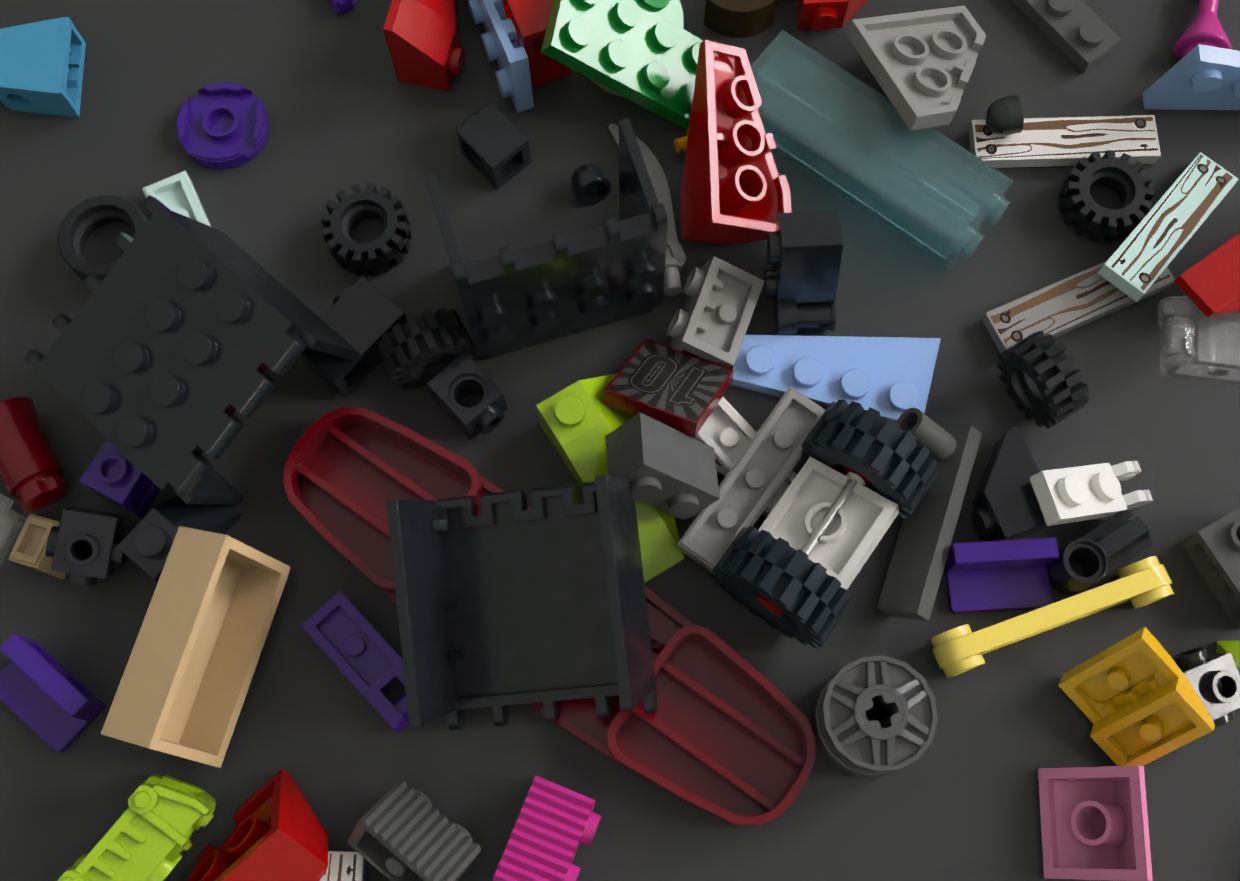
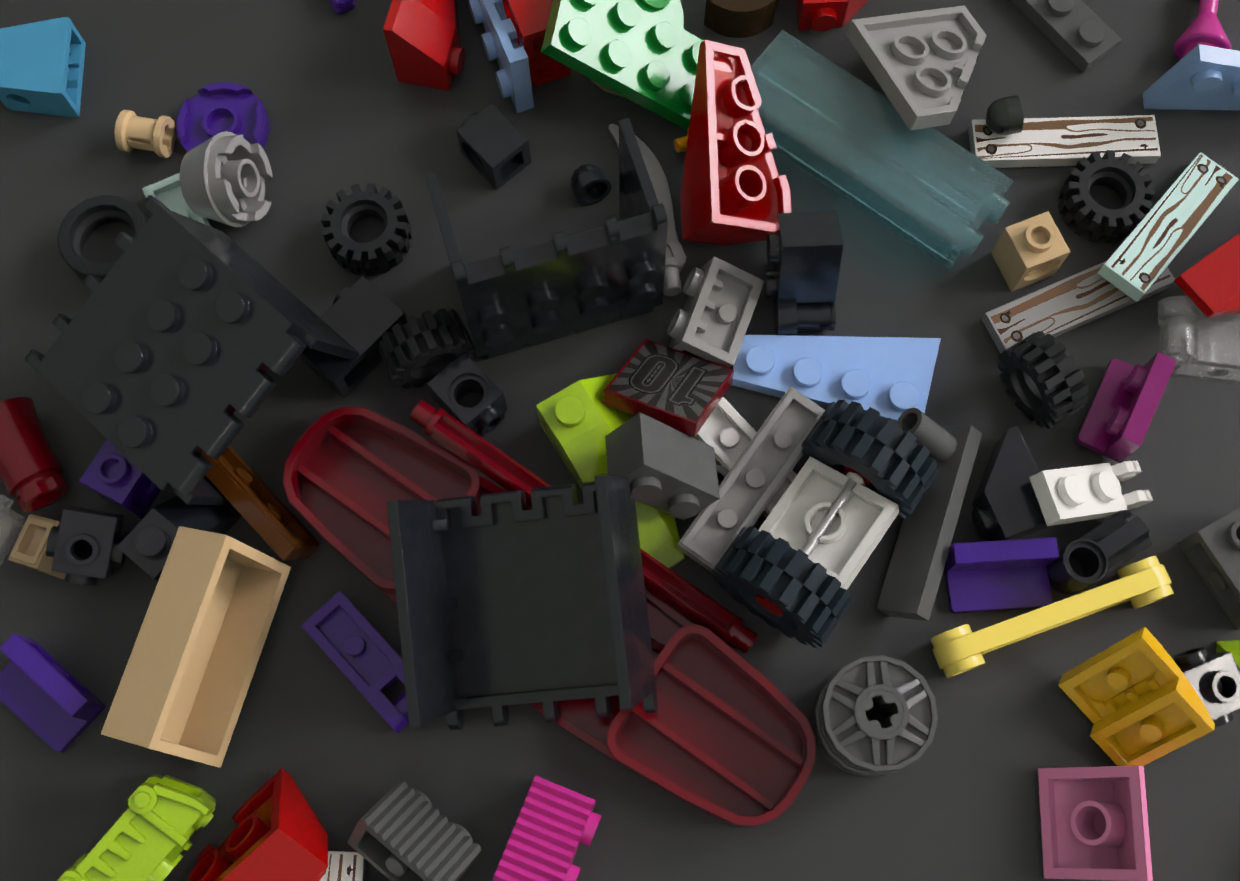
(145, 133): none -> tan bush
(226, 179): none -> light grey cone
(260, 506): none -> reddish brown tile
(514, 477): none -> dark red piece
(1030, 251): none -> tan brick
(1124, 406): none -> magenta bracket

